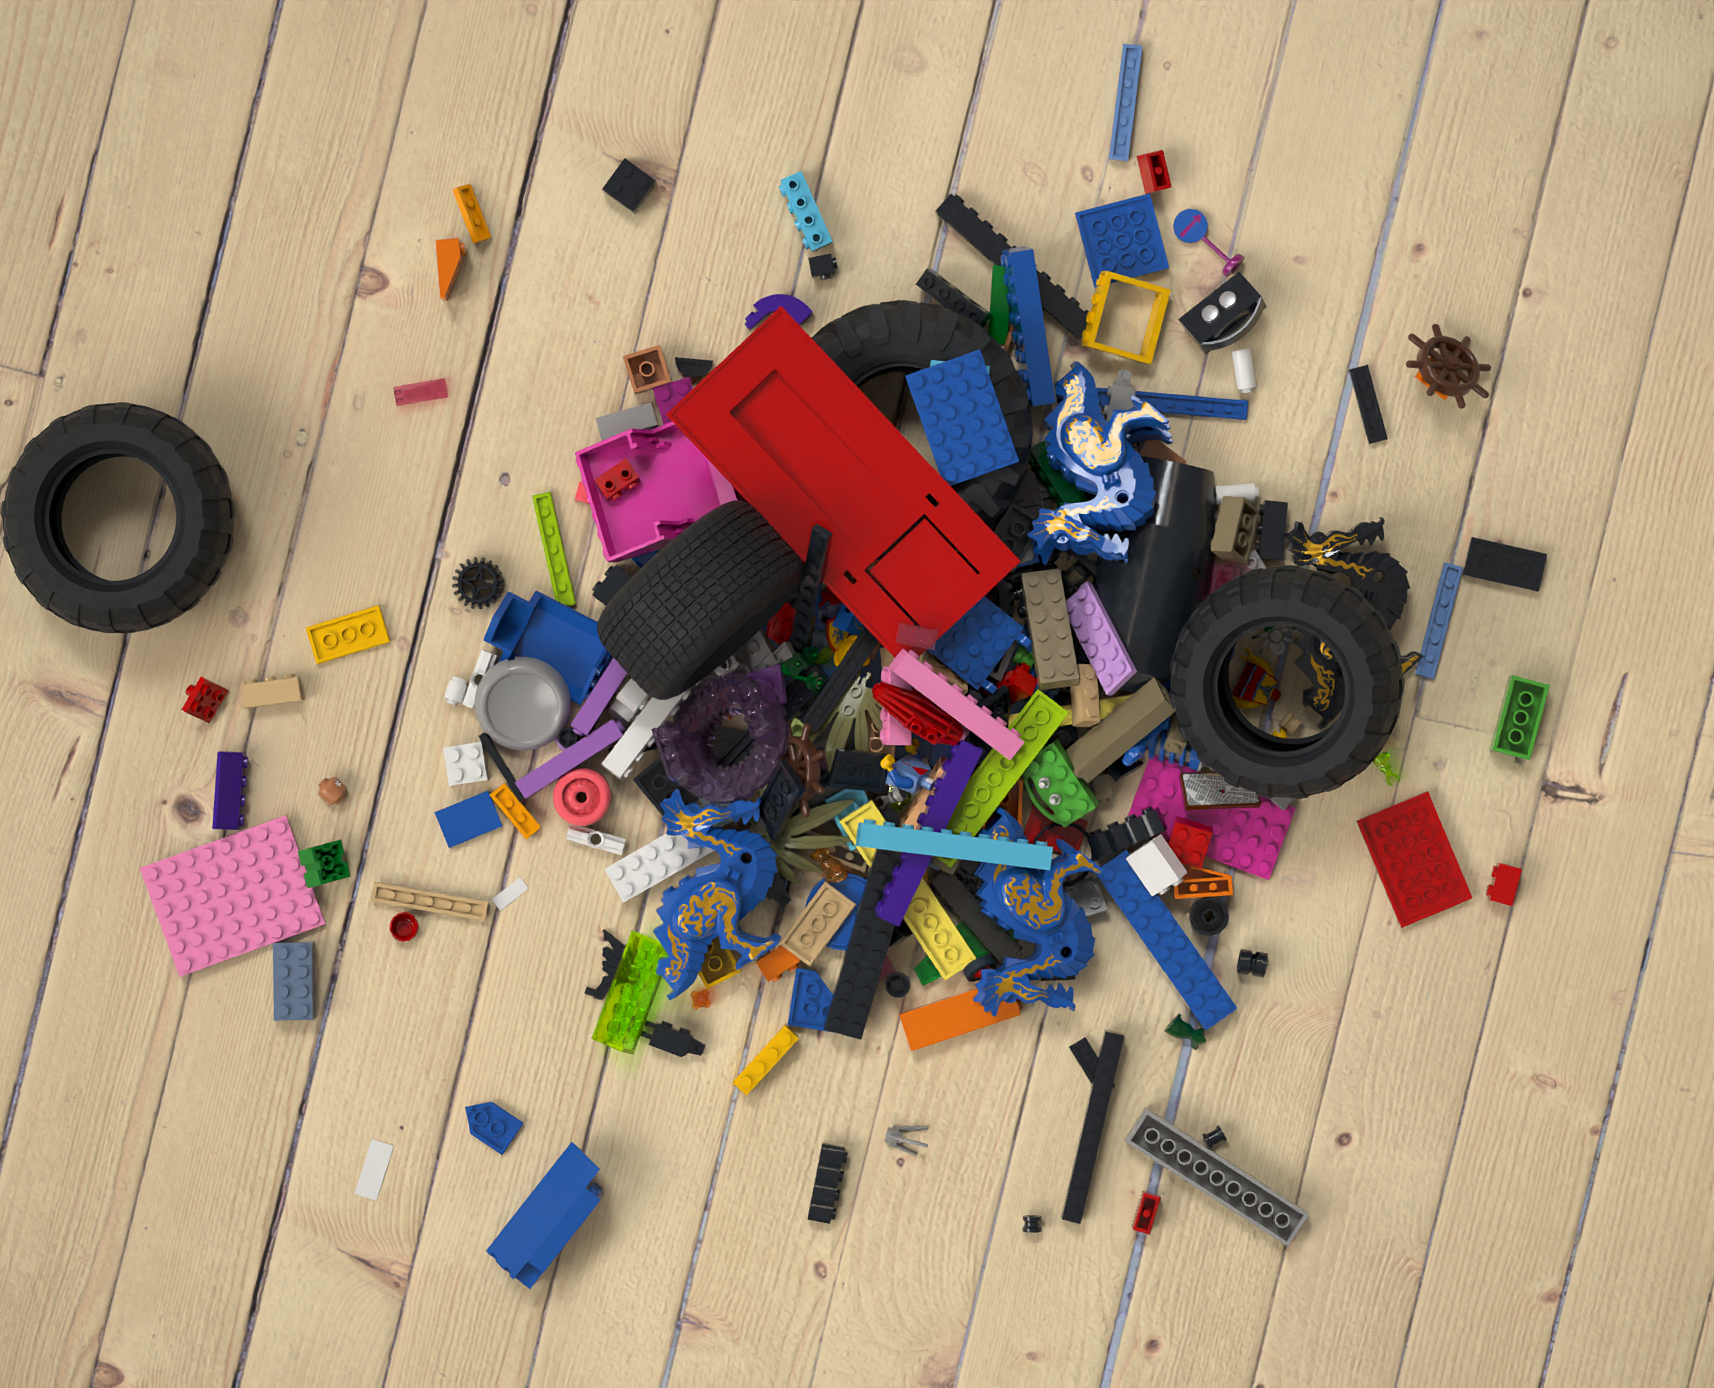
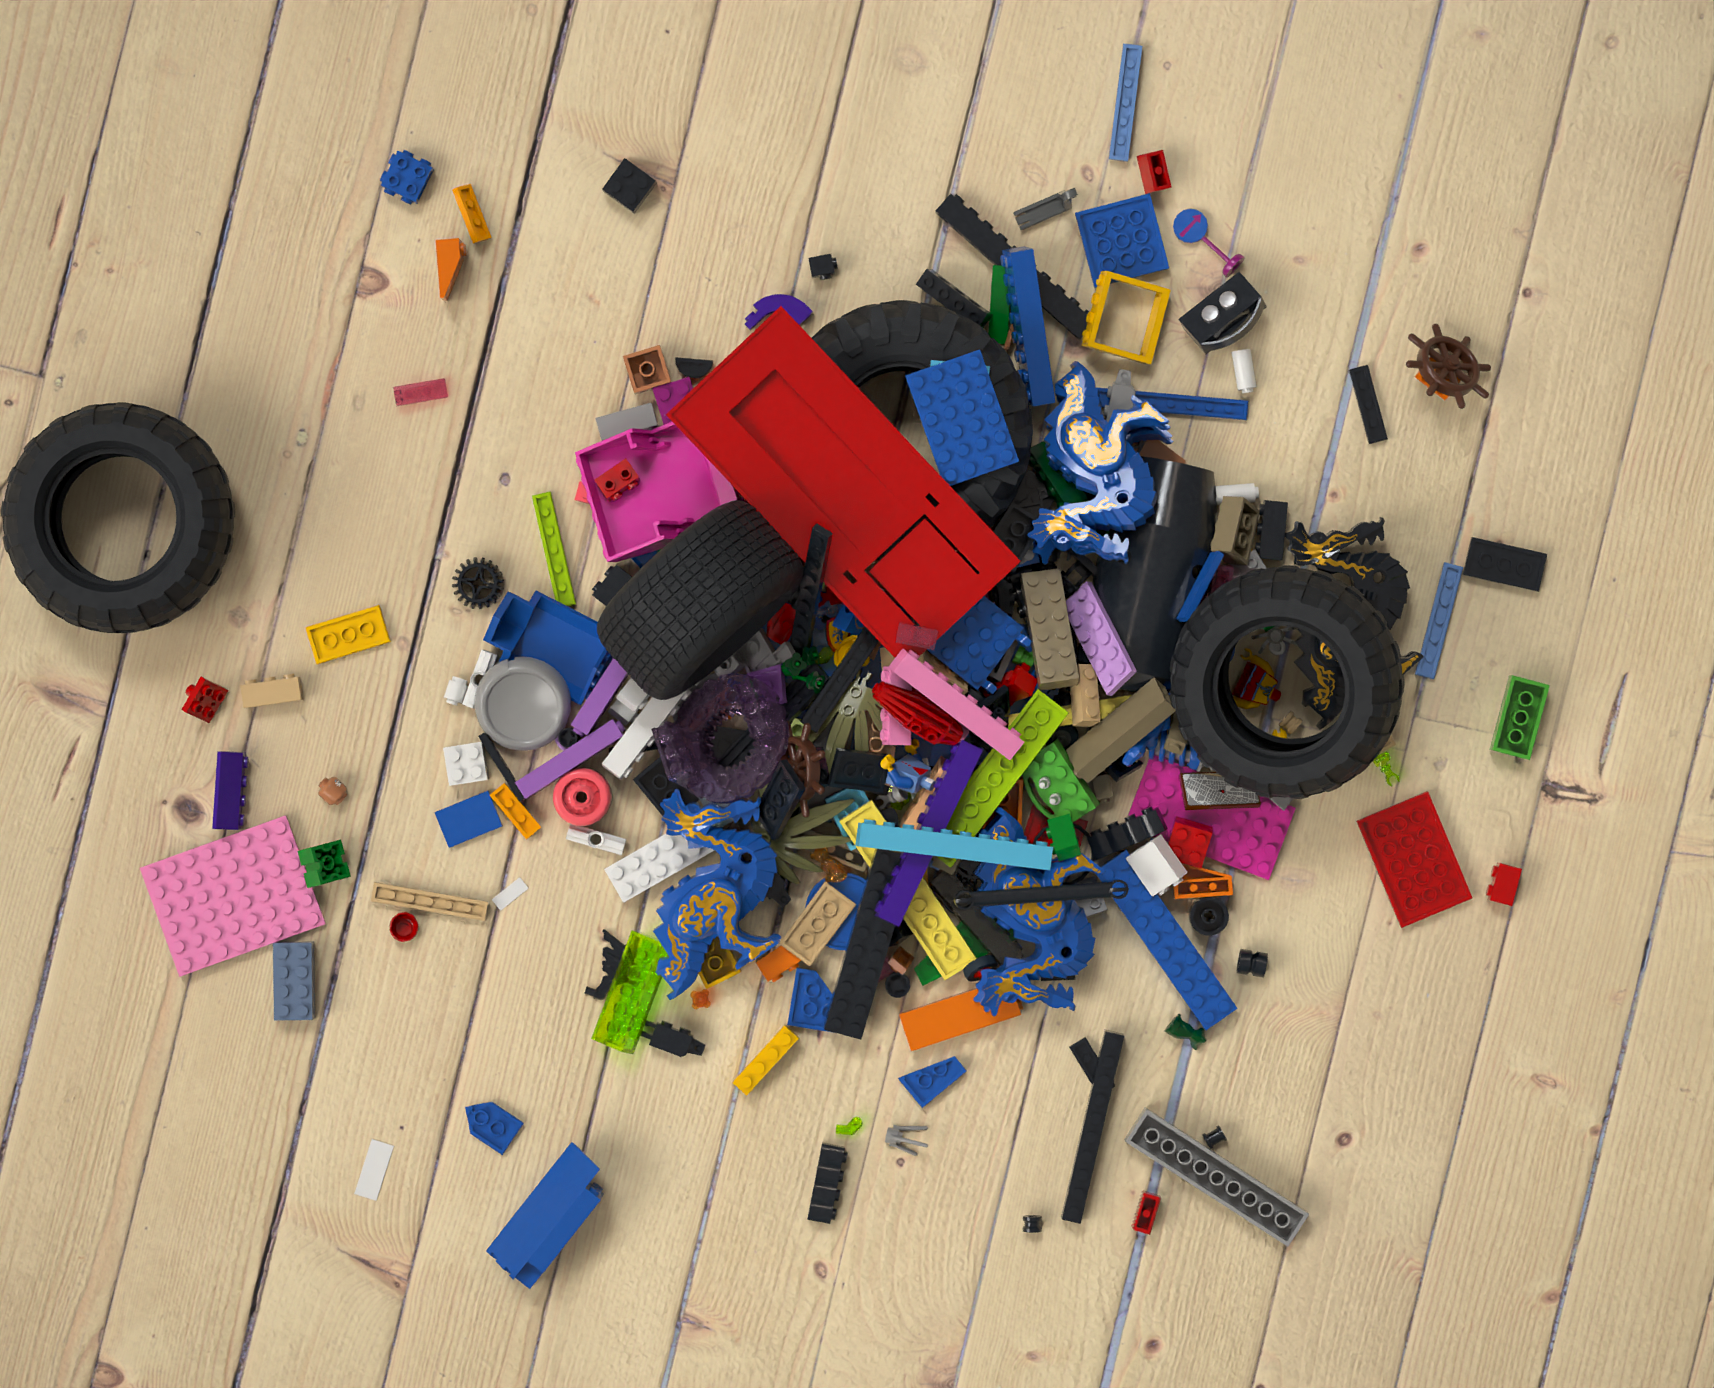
(406, 176): none -> blue brick
(806, 211): medium azure brick -> none
(851, 1128): none -> clear neon green arm
(900, 960): none -> dark orange plate
(932, 1080): none -> blue wing
(1041, 894): none -> black piece
(1045, 208): none -> dark grey hinge
(1064, 837): none -> green brick
(1200, 585): none -> blue tile

